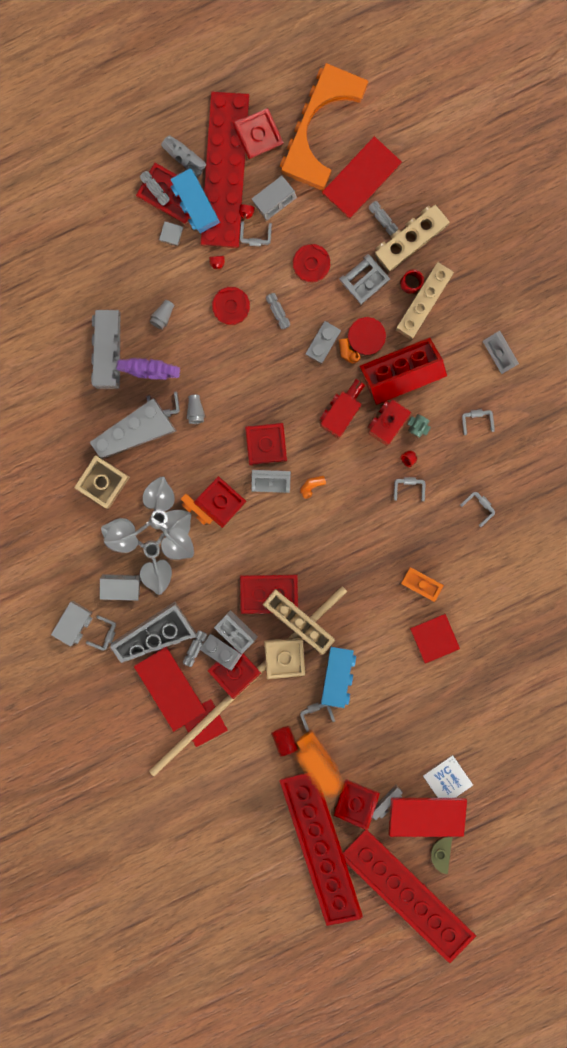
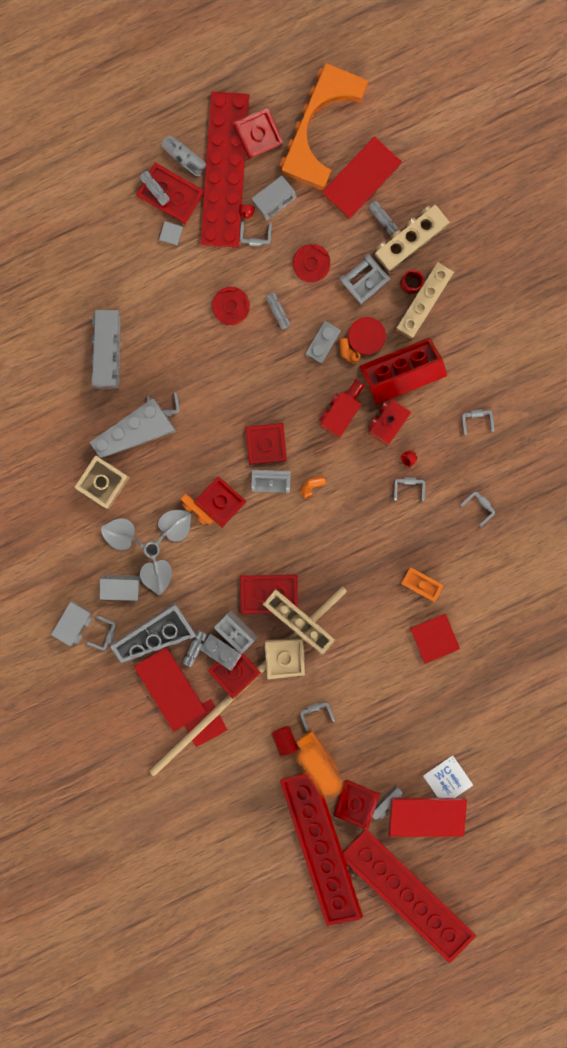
(148, 368): medium lavender gear -> none
(160, 498): light grey plant -> none
(162, 314): light grey cone -> none
(194, 201): dark azure brick -> none
(195, 411): light grey cone -> none
(217, 262): red hinge -> none
(338, 677): dark azure brick -> none
(418, 425): sand green gear -> none
(441, 854): olive plate -> none
(500, 352): light grey plate -> none

